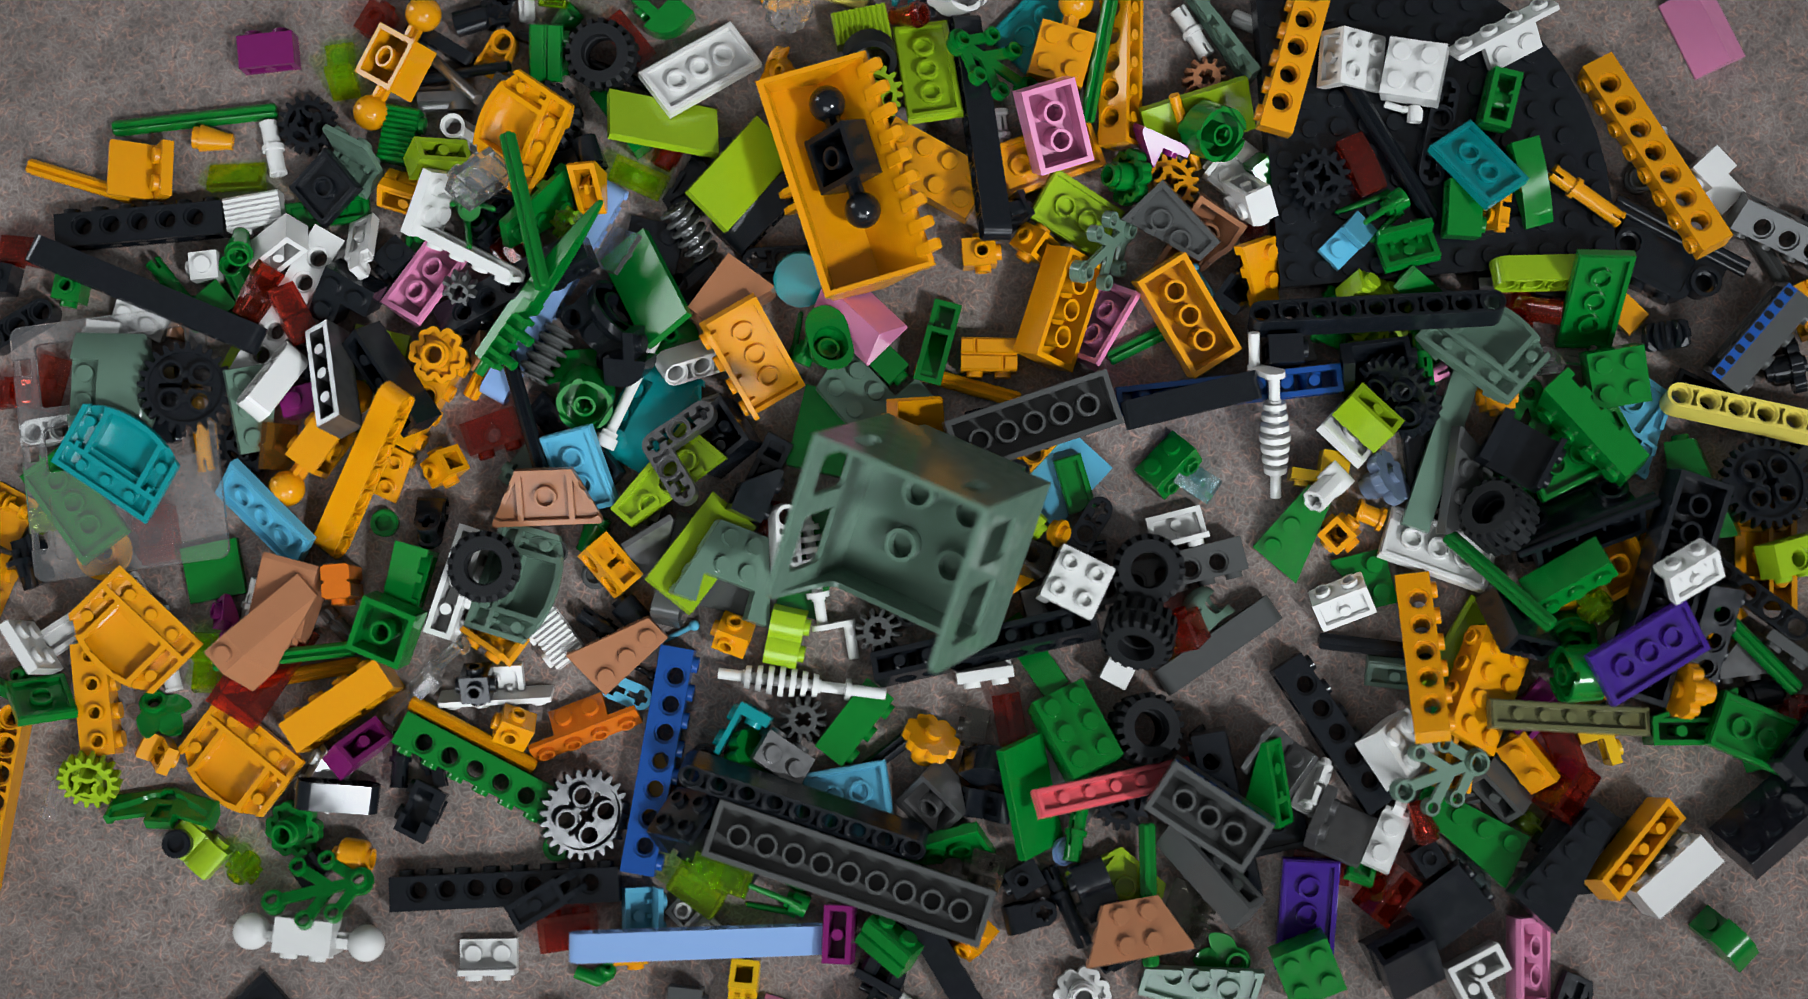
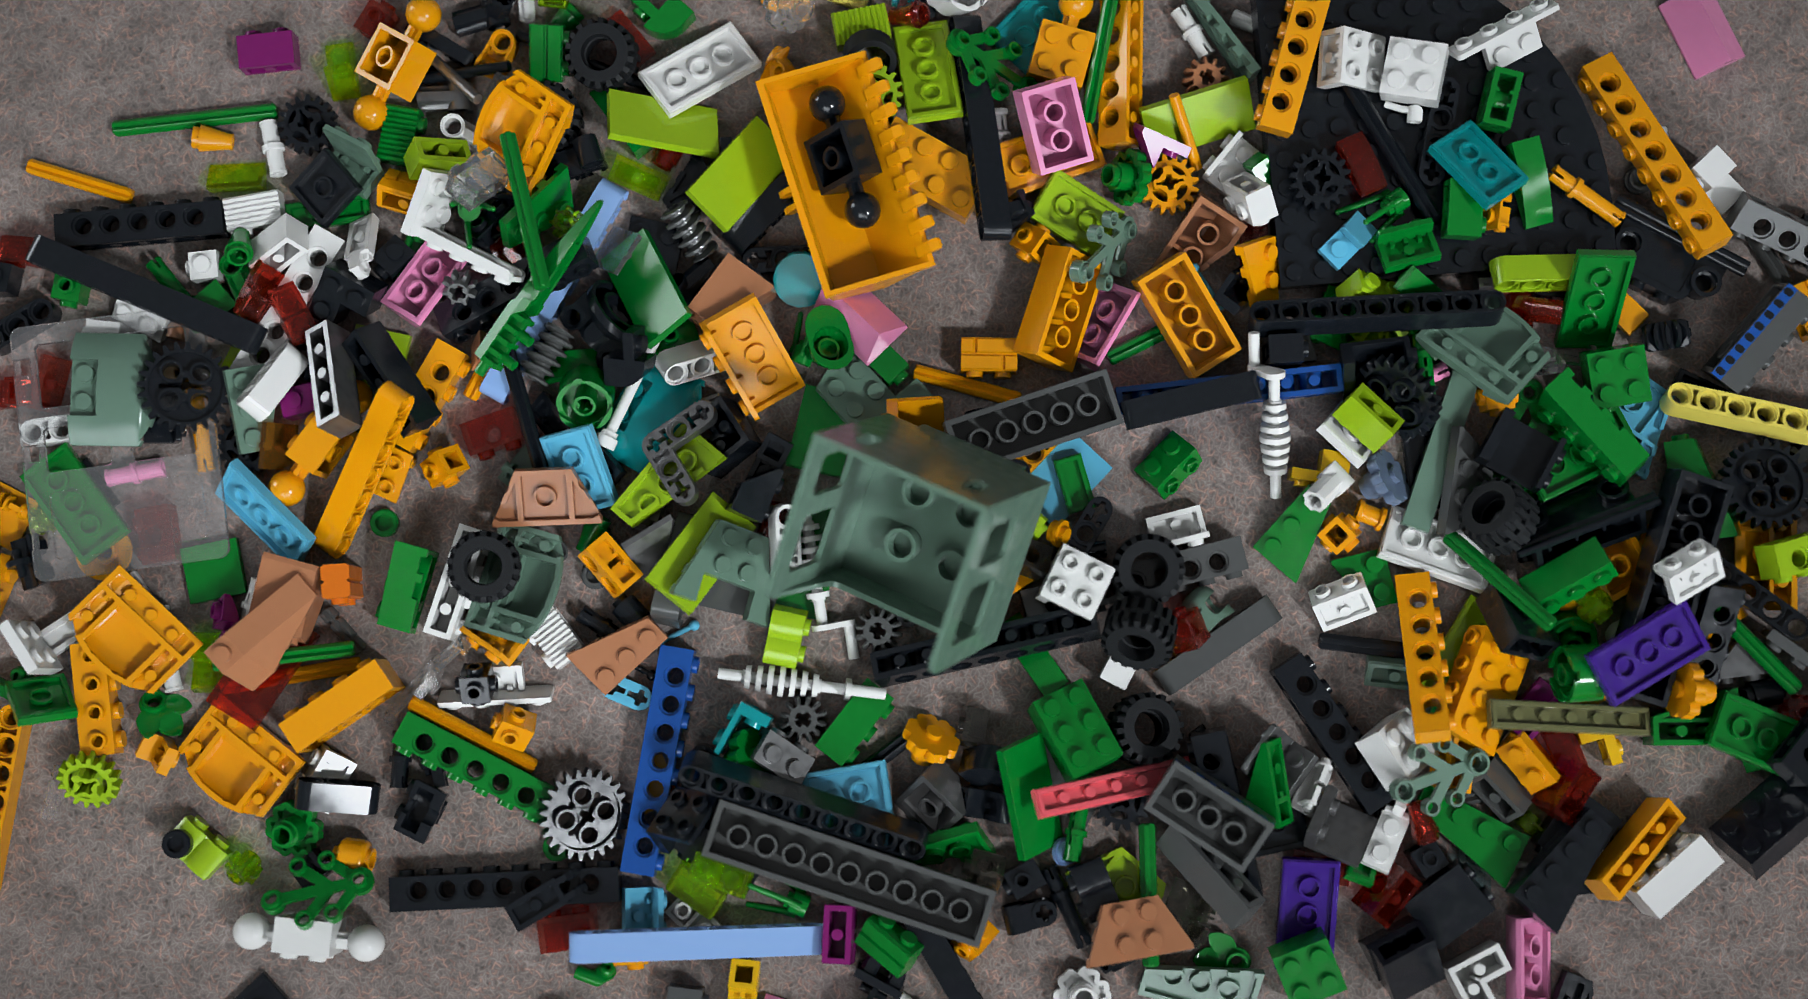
(118, 458): teal slope -> none
(140, 170): light orange bracket -> none
(163, 808): green plate -> none
(357, 747): magenta brick -> none
(386, 629): green brick -> none
(430, 520): black piece -> none
(438, 354): light orange plant -> none
(488, 958): white bracket -> none
(582, 724): orange bracket -> none
(588, 184): light orange slope -> none
(732, 634): light orange brick -> none
(937, 342): green slope -> none
(980, 263): light orange brick -> none
(997, 672): white bracket -> none
(1008, 718): clear red hinge -> none
(1173, 221): dark grey wing -> none
(1200, 485): clear light blue bracket -> none
(1213, 131): green brick -> none
(1725, 937): green brick -> none
(1789, 367): black plant -> none

